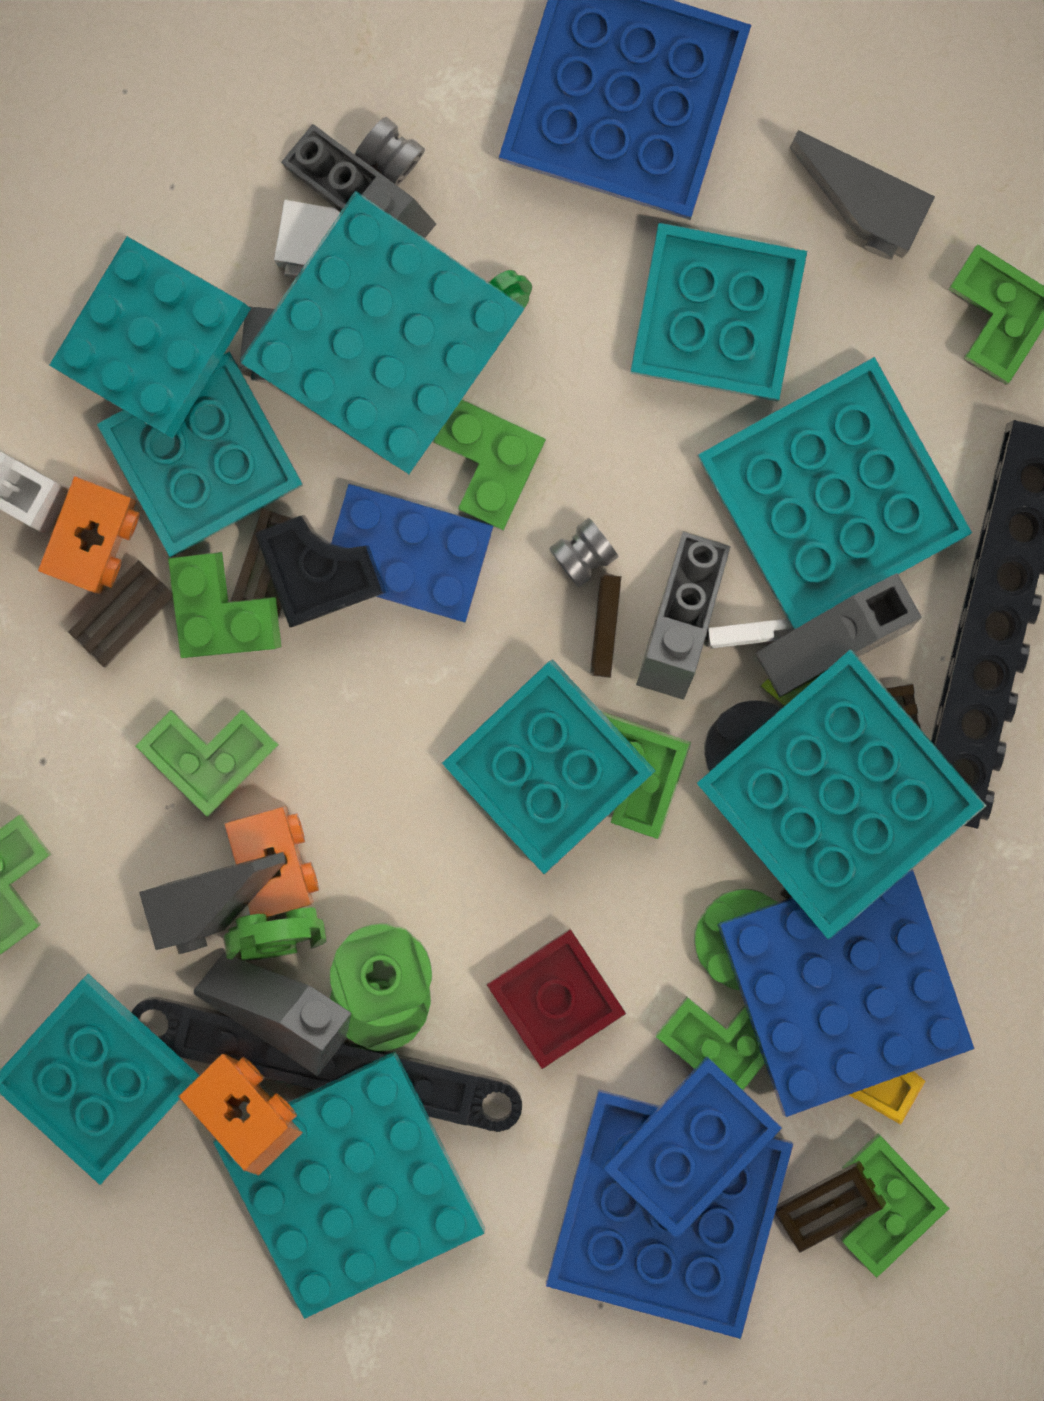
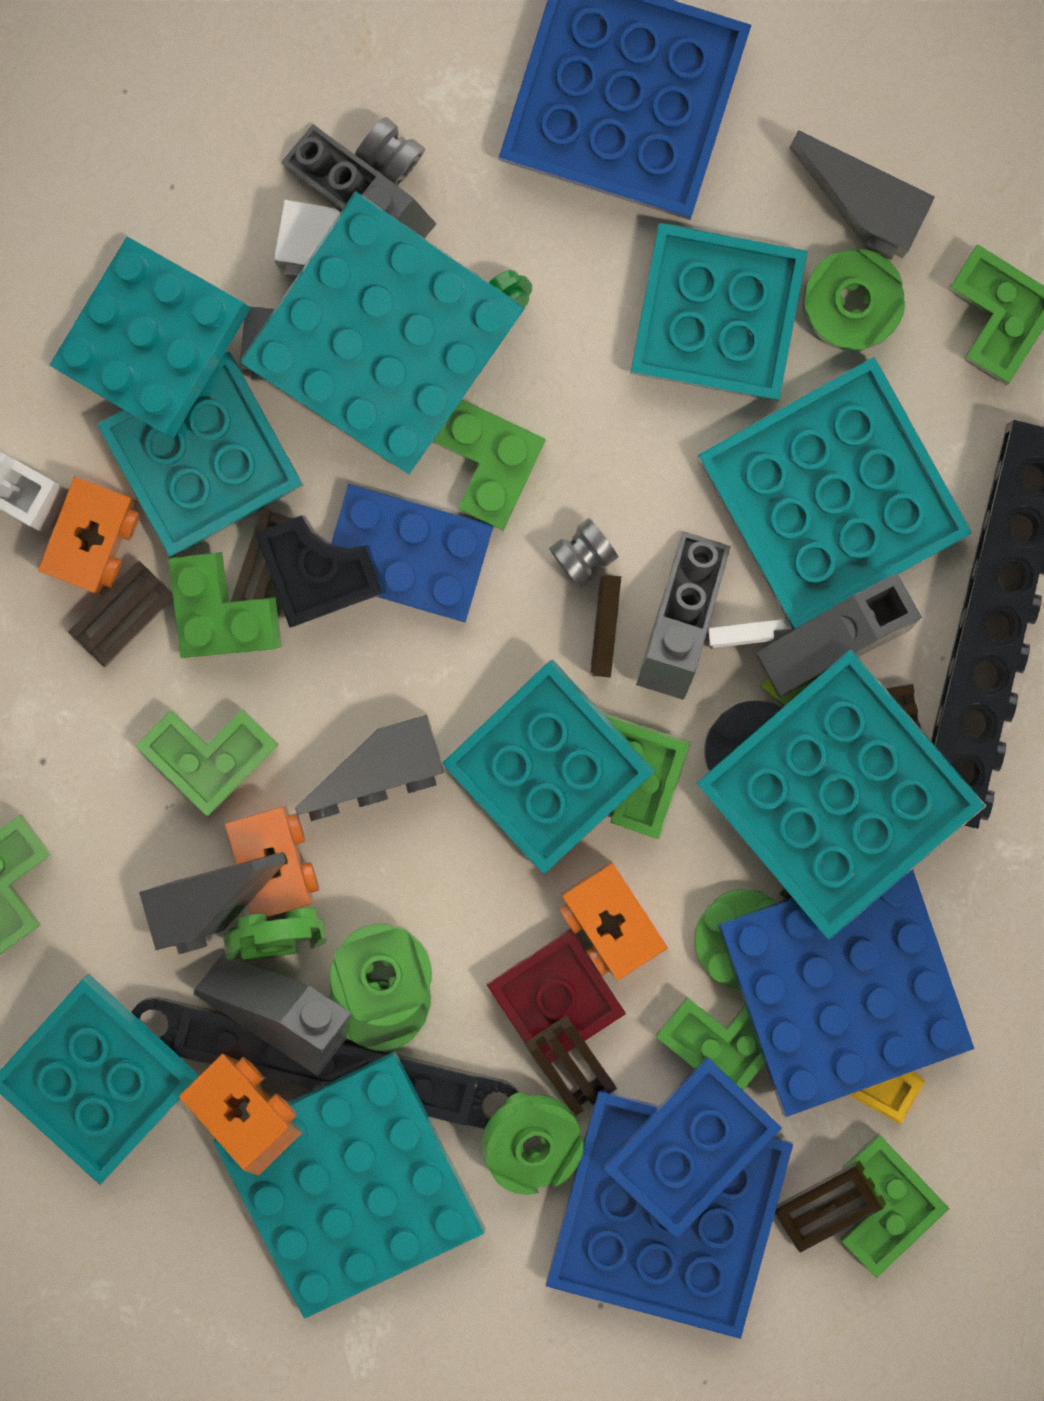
(385, 760): none -> dark grey slope
(520, 1120): none -> bright green plate
(587, 1089): none -> dark brown tile
(638, 937): none -> orange brick
(849, 271): none -> bright green plate

